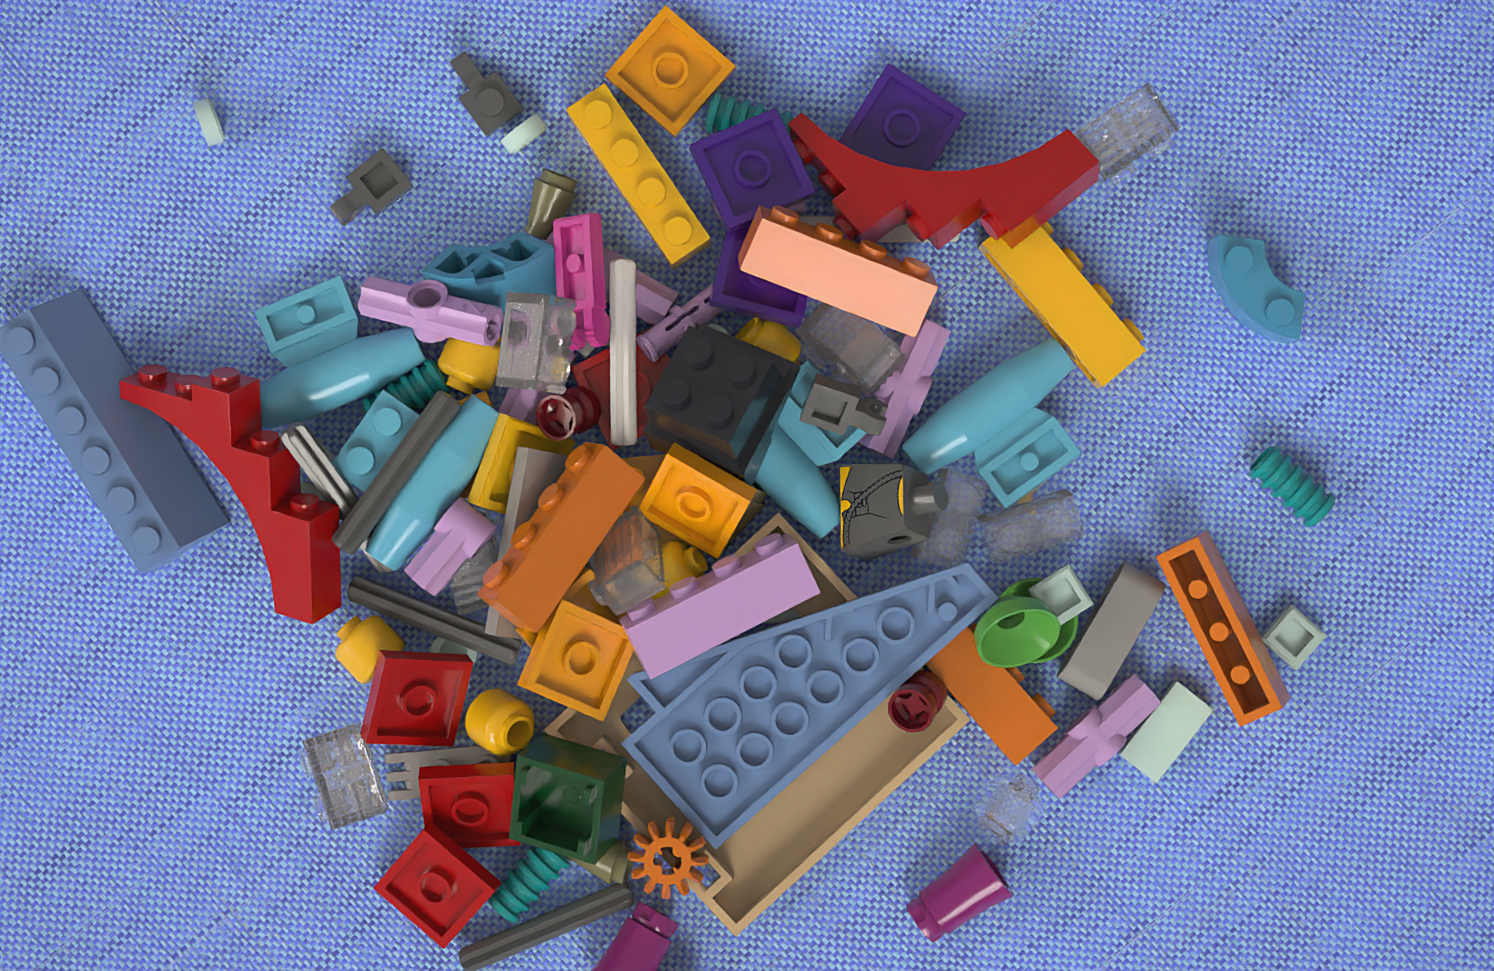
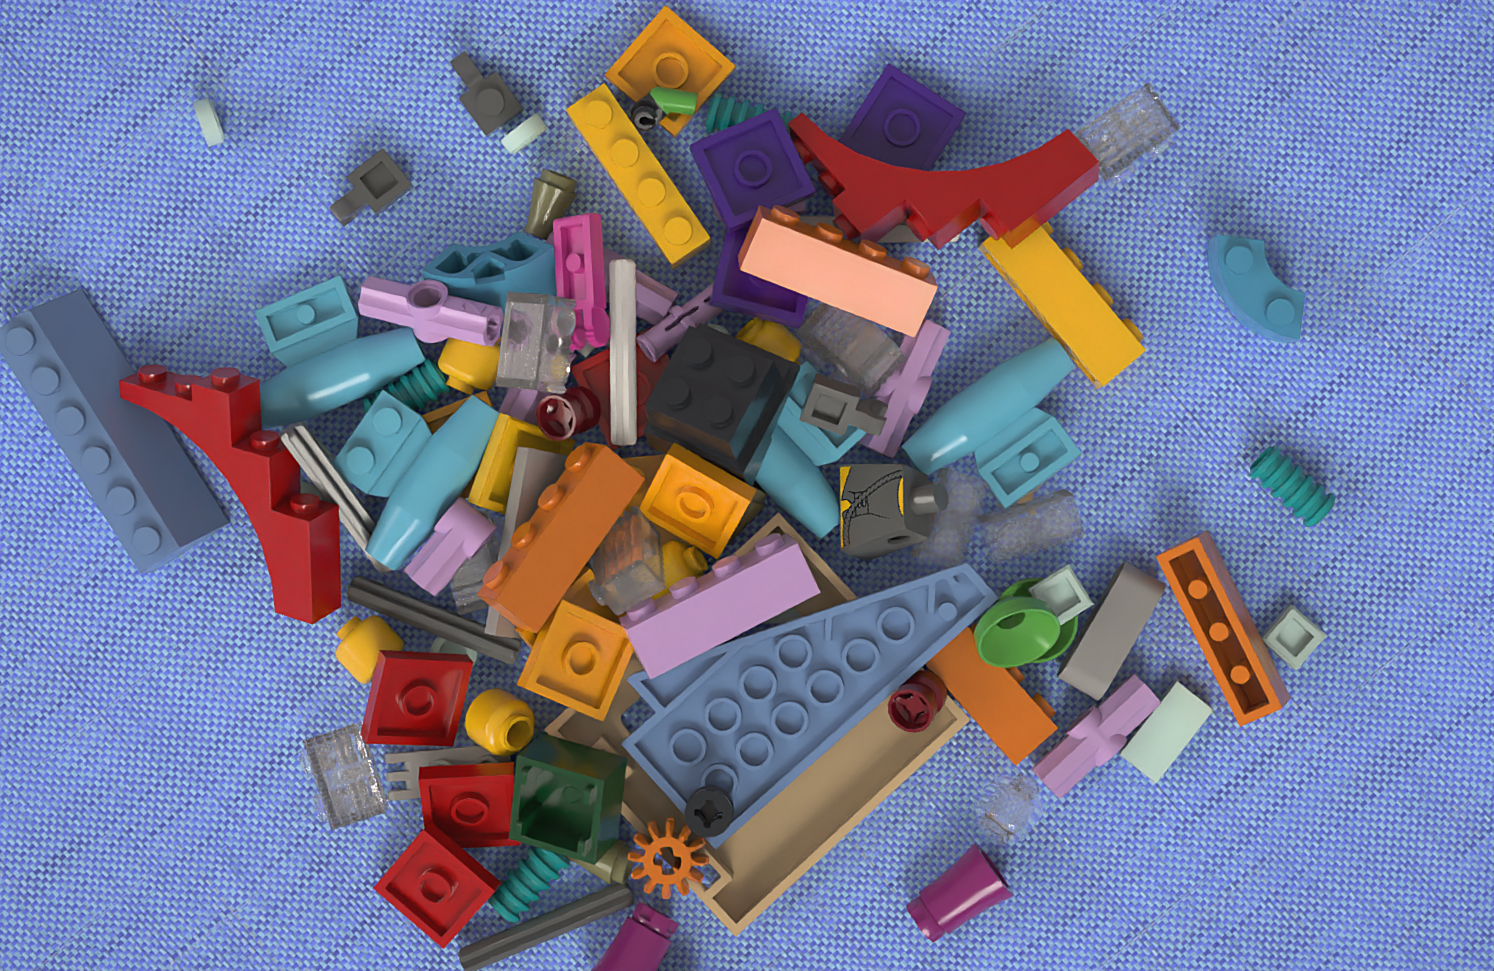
(395, 472): dark grey axle -> none
(659, 103): none -> arm
(710, 801): none -> black wheel

